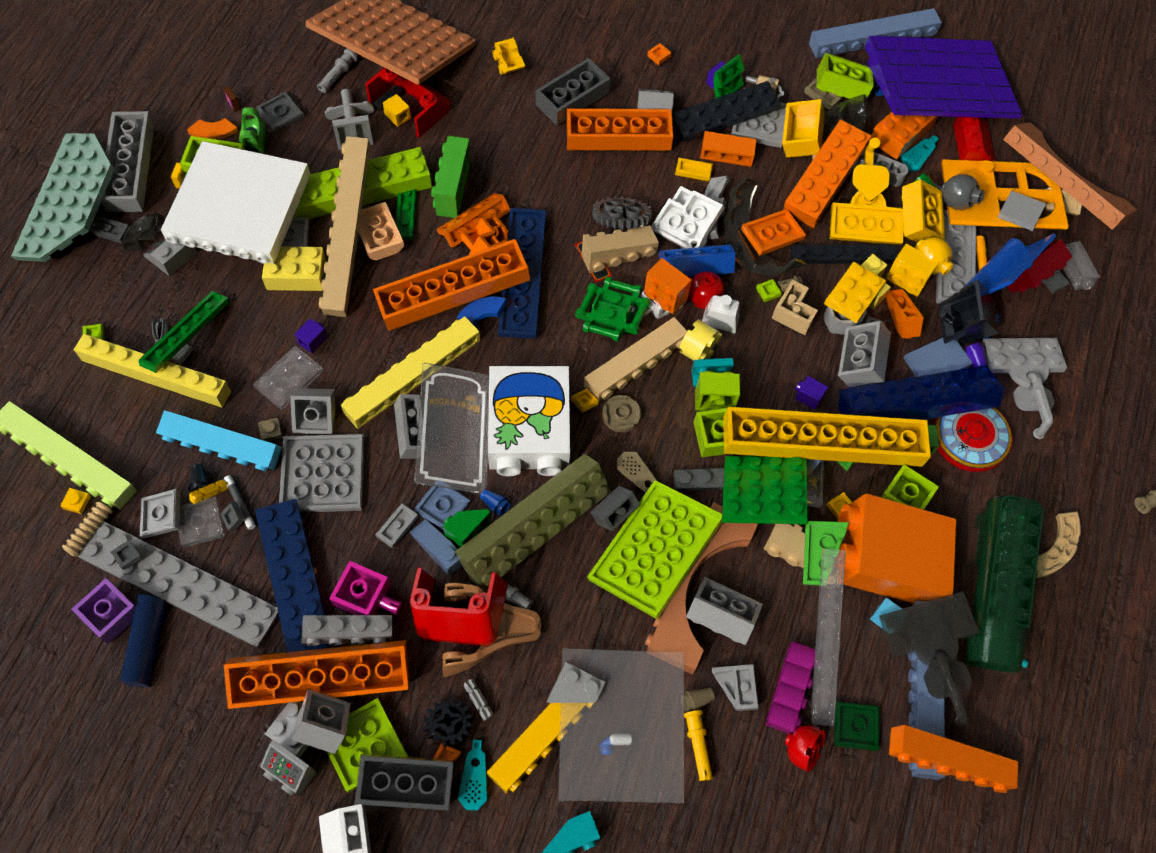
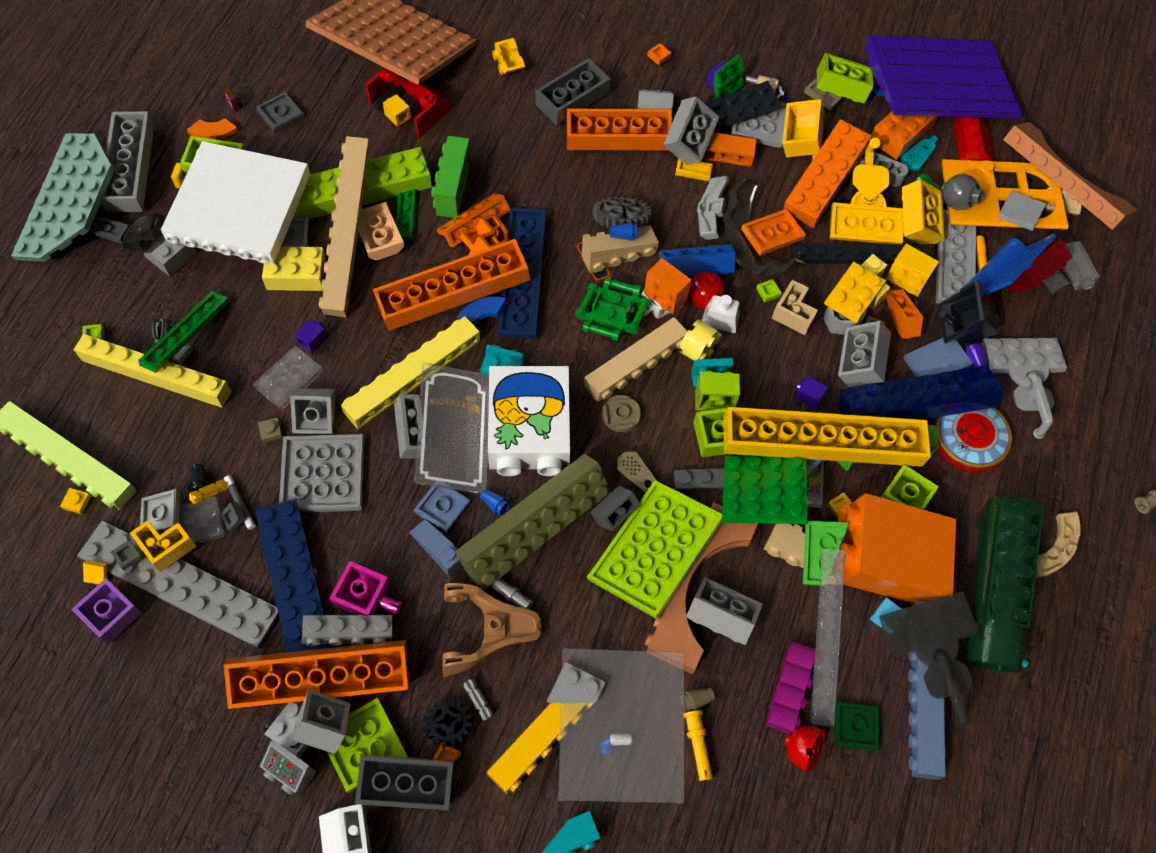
(87, 528): tan piece -> none
(94, 571): none -> yellow tile
(143, 641): dark blue brick -> none
(163, 548): none -> yellow brick
(220, 440): medium azure brick -> none
(253, 130): bright green piece -> none
(341, 65): light grey pin -> none
(350, 125): light grey piece -> none
(397, 525): light grey plate -> none
(458, 625): red windscreen -> none
(465, 526): green slope -> none
(474, 774): teal piece -> none
(500, 357): none -> teal bracket
(584, 400): yellow tile -> none
(624, 231): none -> blue cone
(687, 218): white slope -> none
(691, 130): none -> light grey brick
(738, 685): light grey wing -> none
(785, 283): dark tan pin -> none
(852, 111): clear smoke brick -> none
(854, 36): sand blue brick -> none
(938, 251): yellow brick -> none
(953, 758): orange brick -> none

